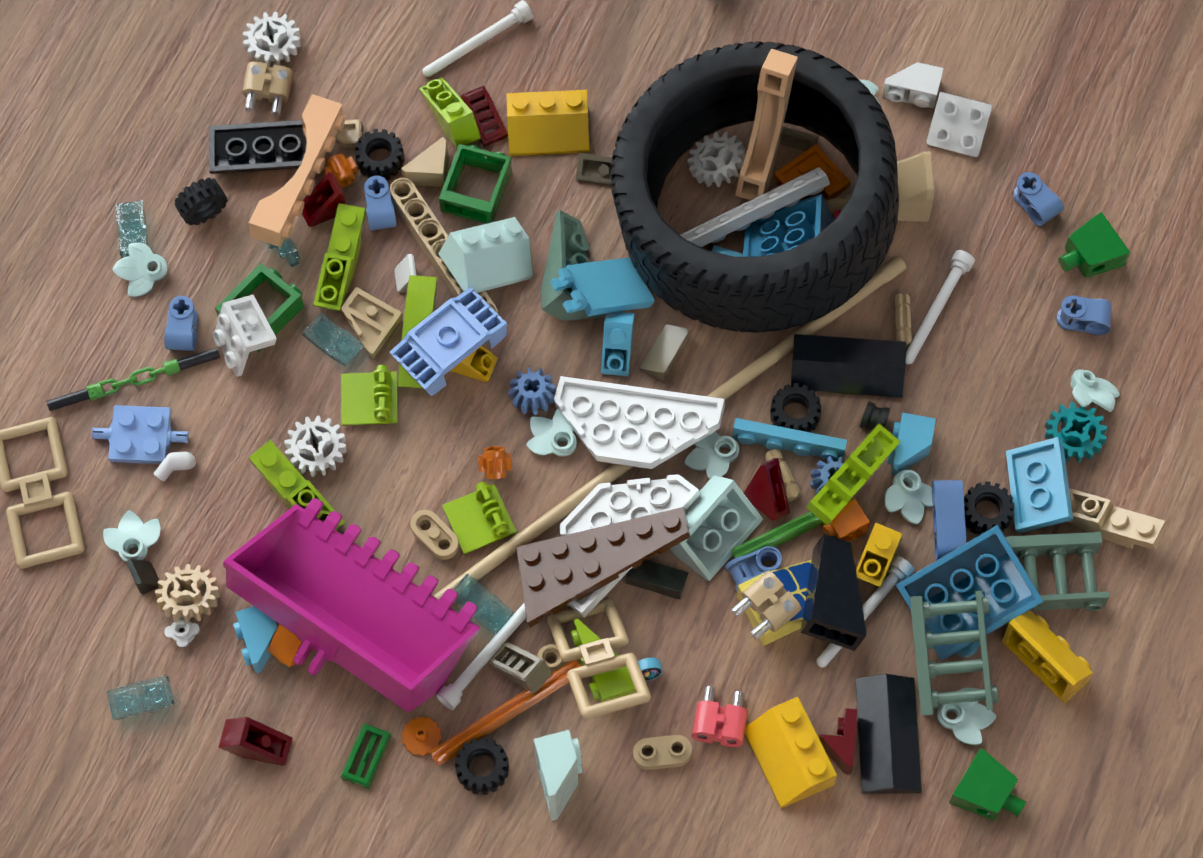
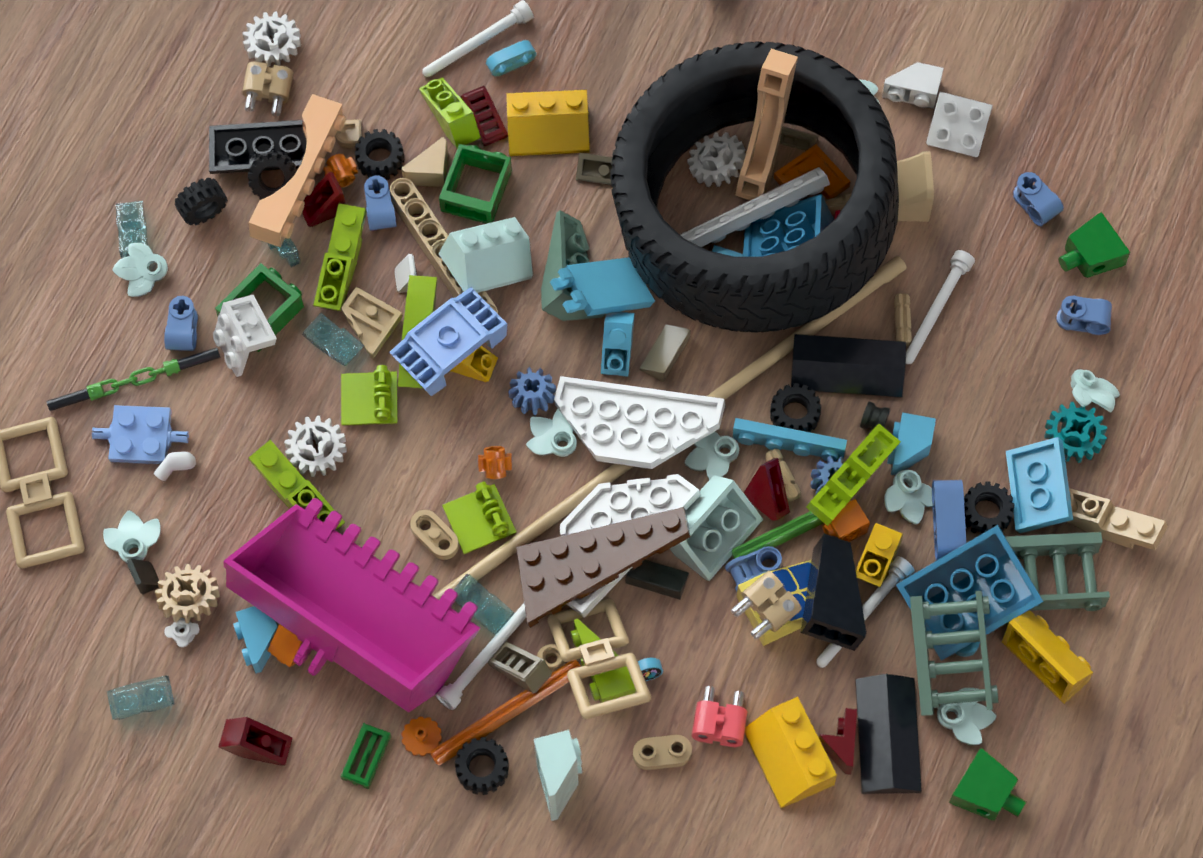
(264, 161): none -> black tyre
(511, 58): none -> medium azure beam

